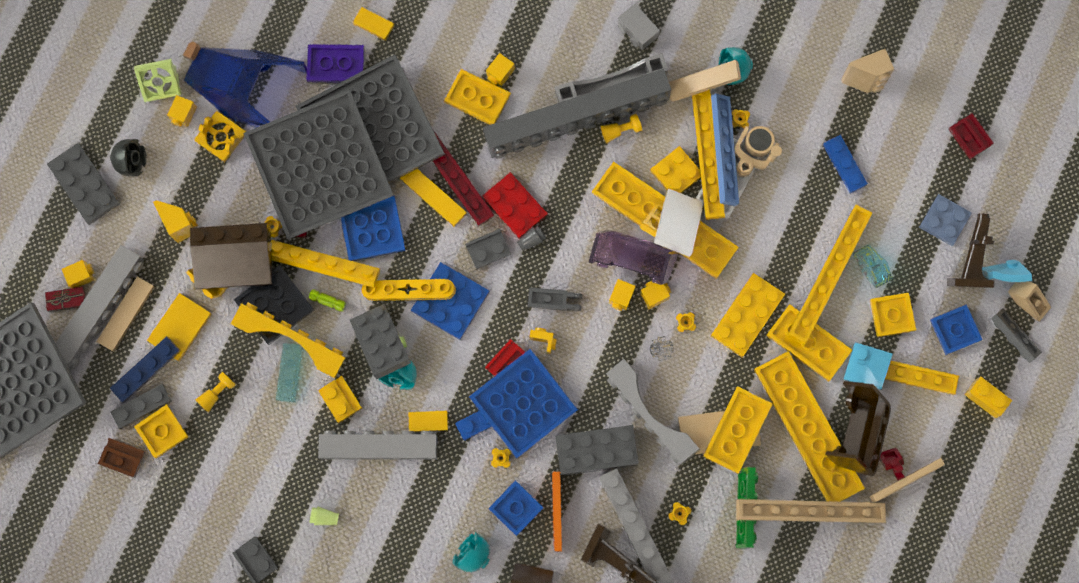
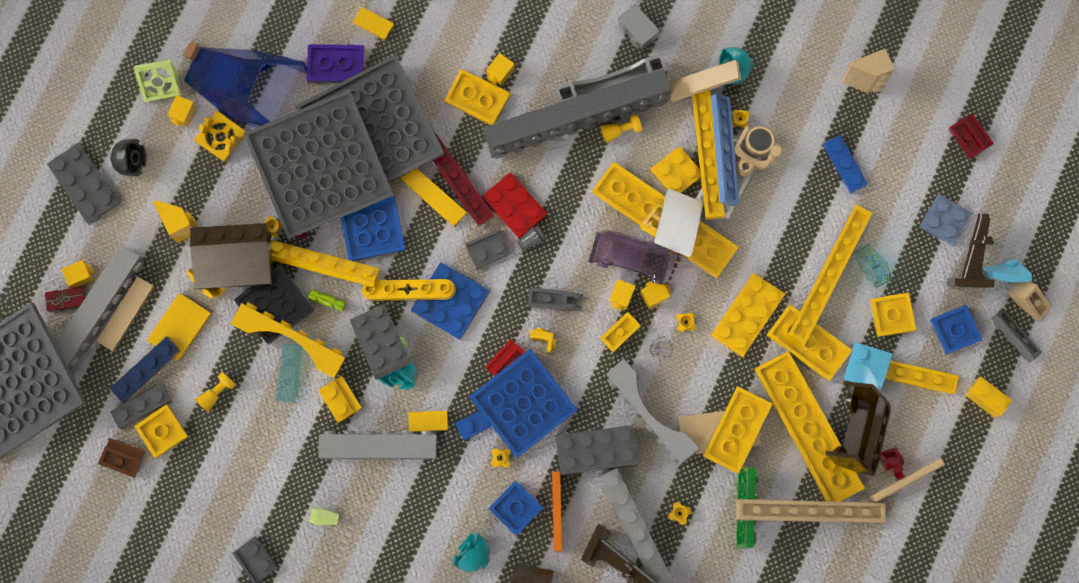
(620, 332): none -> yellow plate

